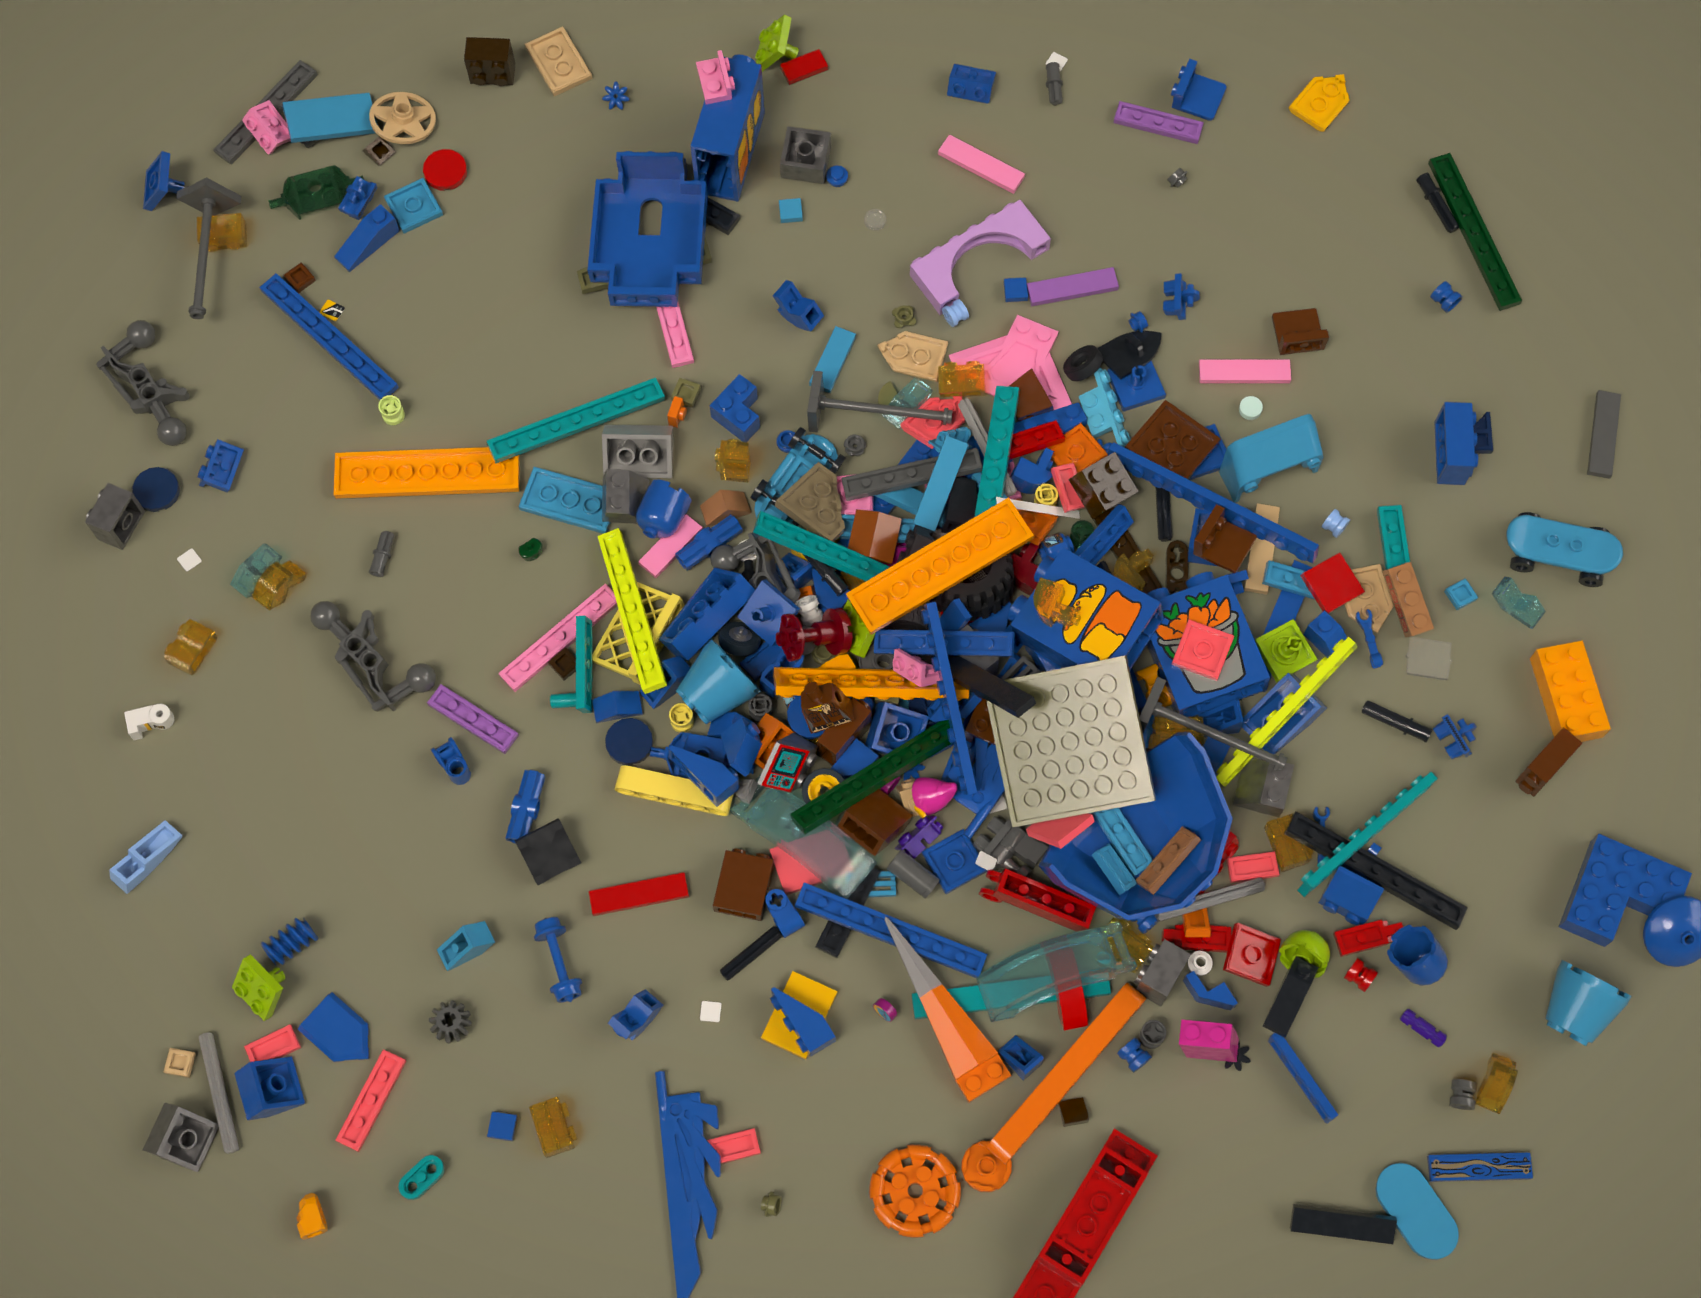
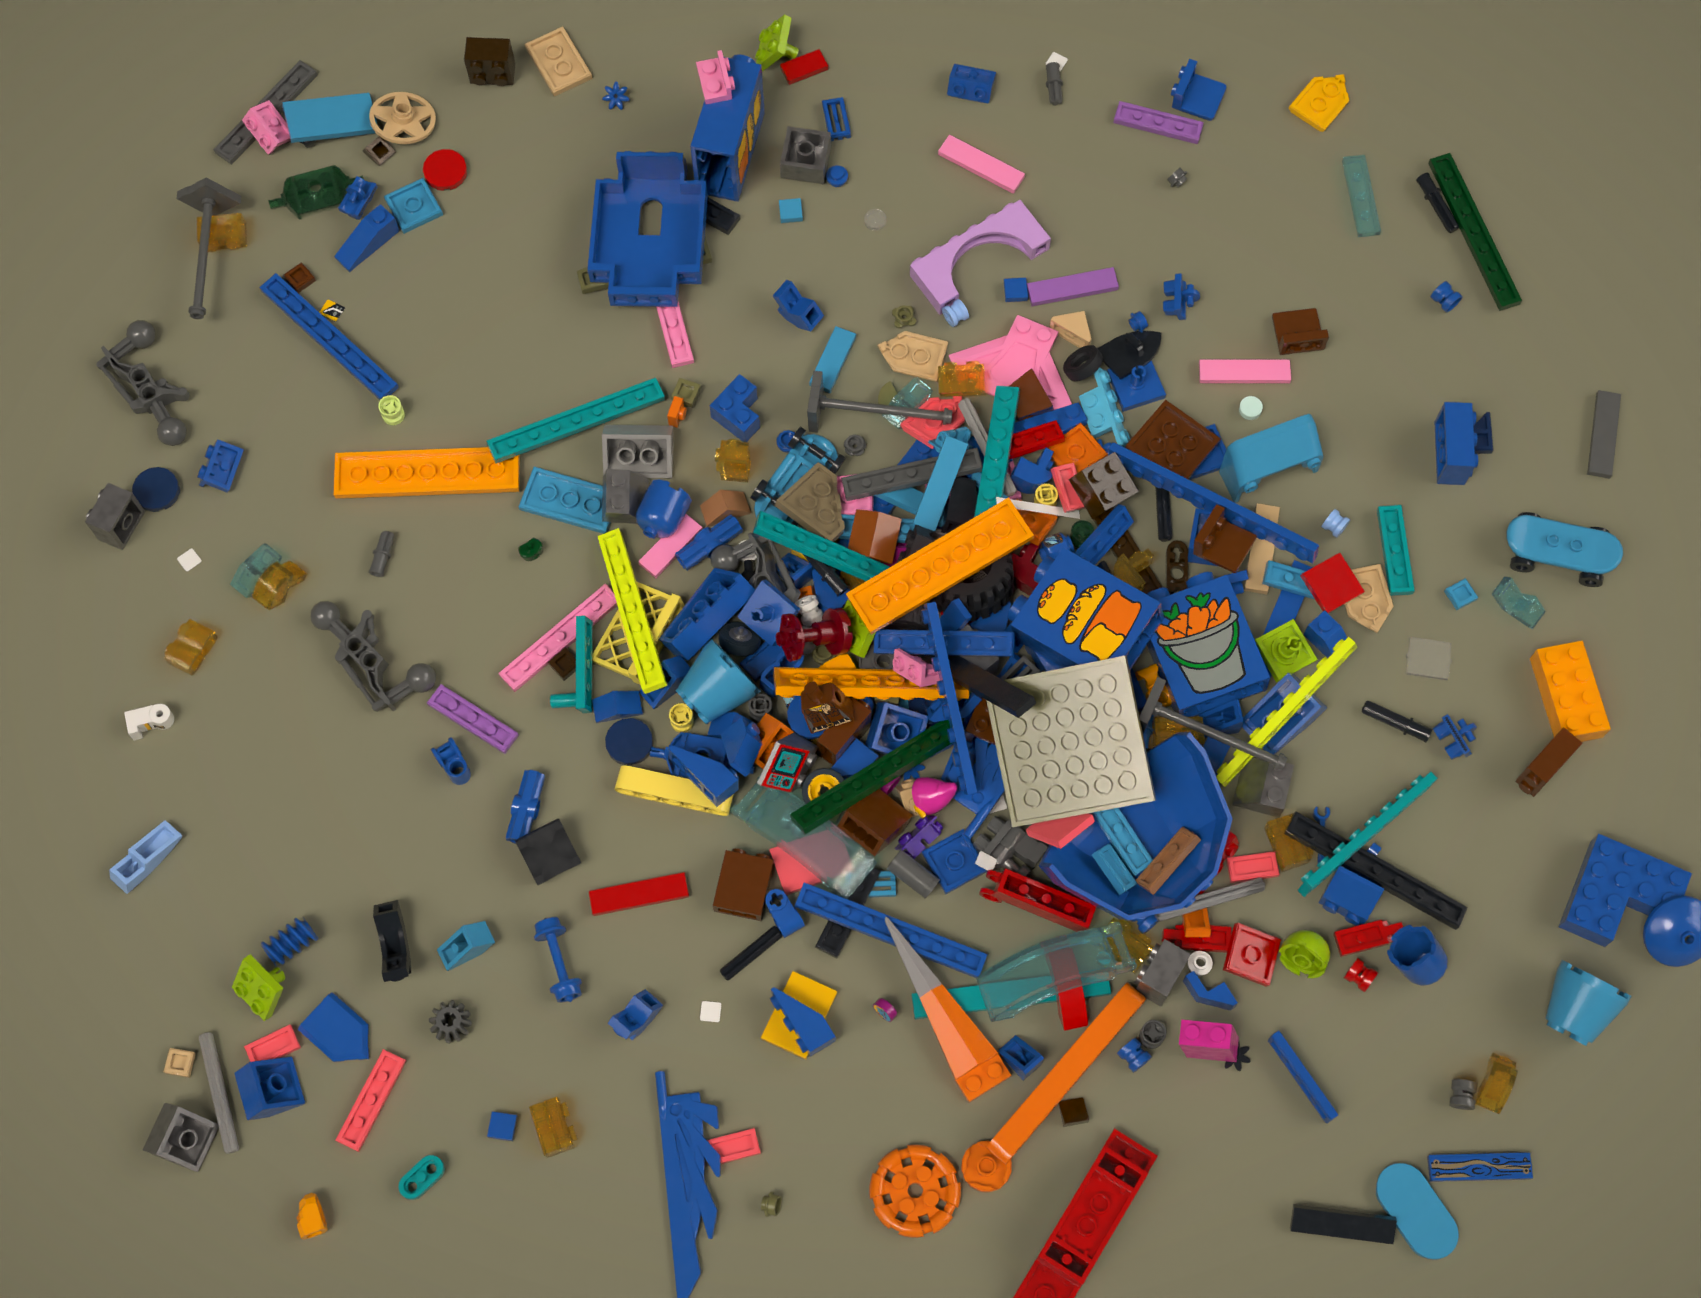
(158, 181): blue tile -> none
(393, 941): none -> black arch
(746, 790): light grey tile -> none
(838, 134): none -> blue tile
(1048, 604): clear yellow brick -> none
(1072, 328): none -> tan slope
(1202, 650): coral tile -> none
(1290, 996): black slope -> none
(1361, 196): none -> clear light blue tile
(1375, 657): blue piece -> none
(1408, 599): medium nougat brick -> none
(1423, 1028): dark purple axle -> none

